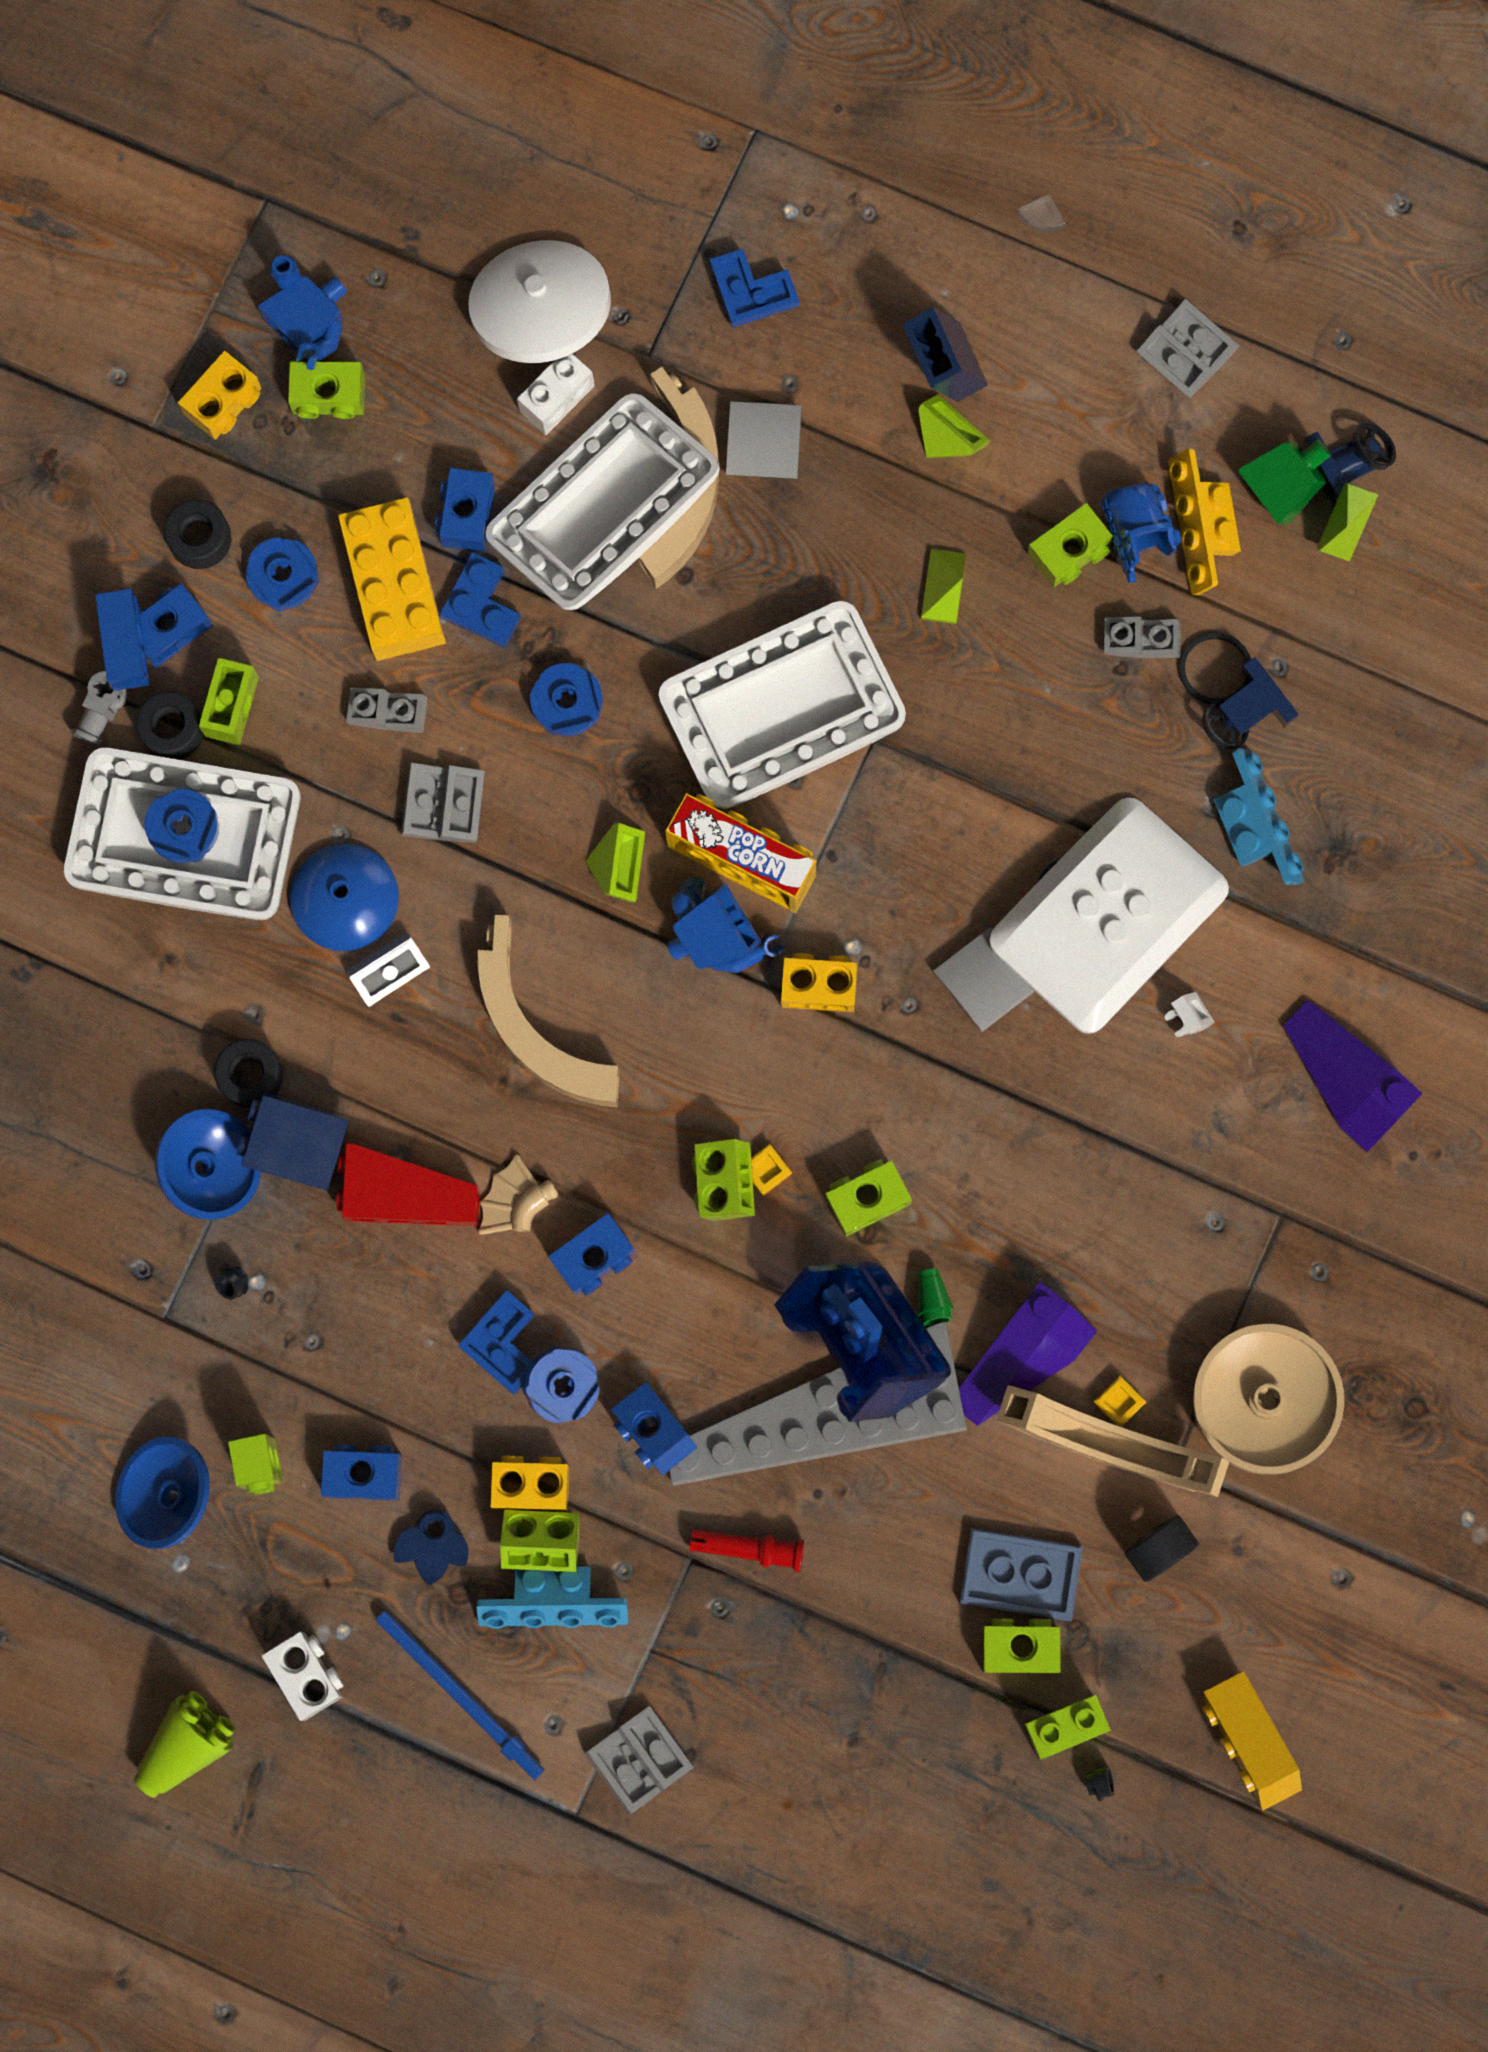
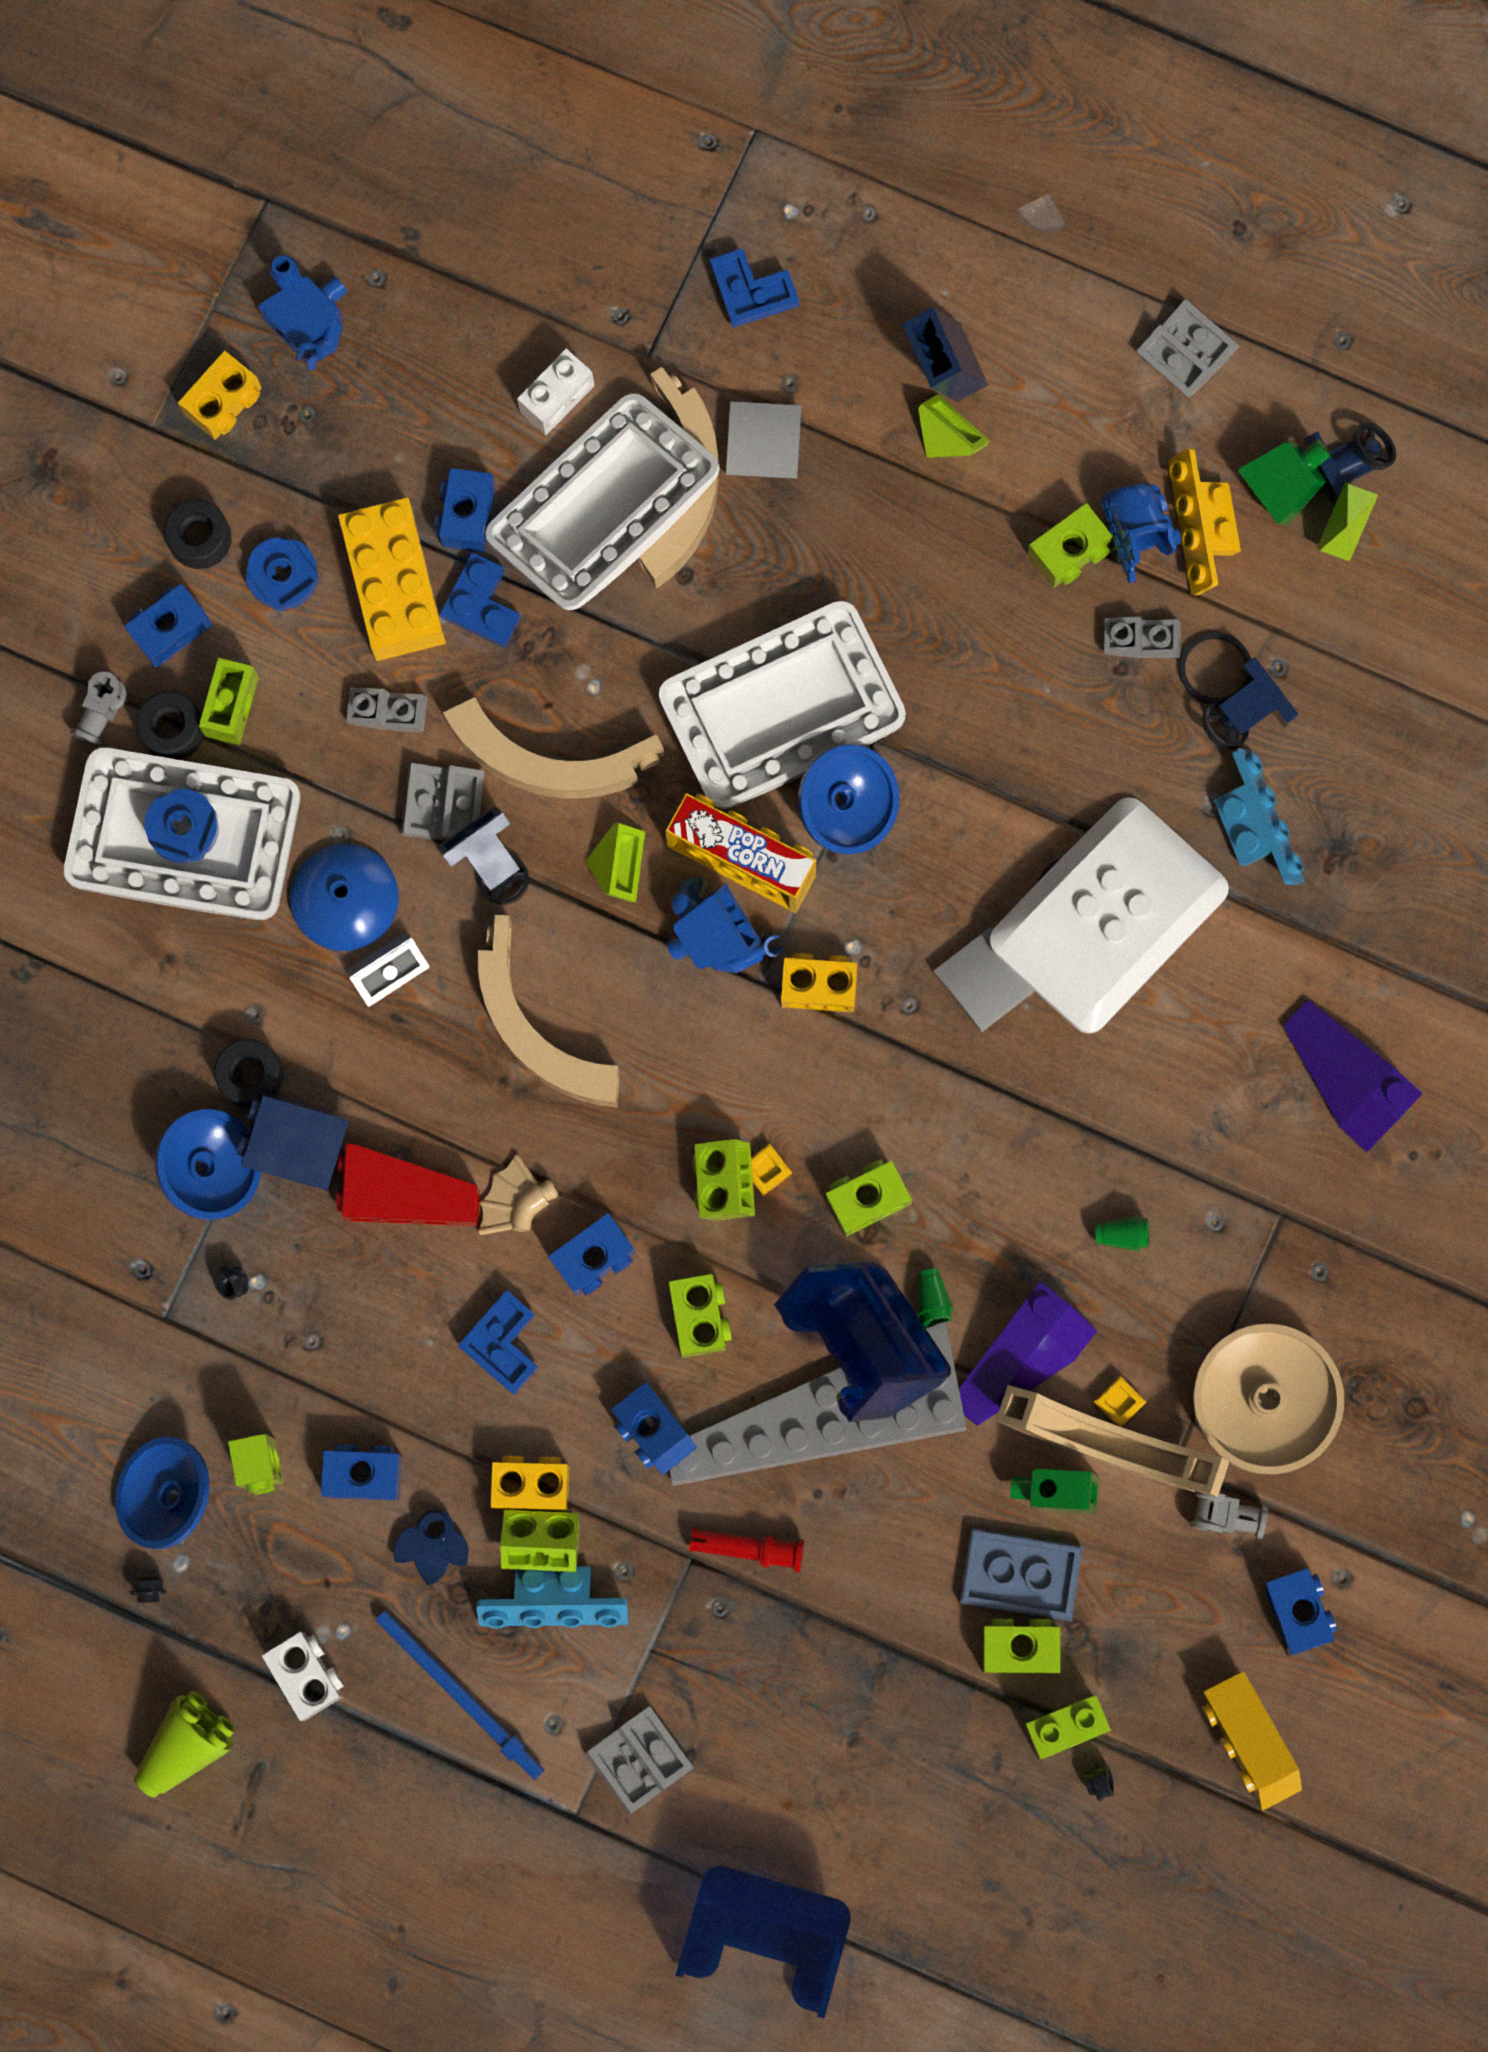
(122, 639): blue piece -> none
(148, 1589): none -> black plate
(343, 403): lime brick -> none
(487, 855): none -> piece
(539, 301): white dish -> none
(540, 1385): plate -> none
(544, 774): none -> tan arch
(578, 683): blue plate -> none
(690, 1317): none -> lime brick
(770, 1922): none -> clear blue windscreen
(854, 1320): blue plate -> none
(866, 804): none -> blue dish
(943, 586): lime slope -> none
(1074, 1494): none -> green torso
(1124, 1233): none -> green cone
(1161, 1548): black tyre -> none
(1192, 1013): white tile -> none
(1225, 1514): none -> light grey connector
(1281, 1597): none -> blue brick

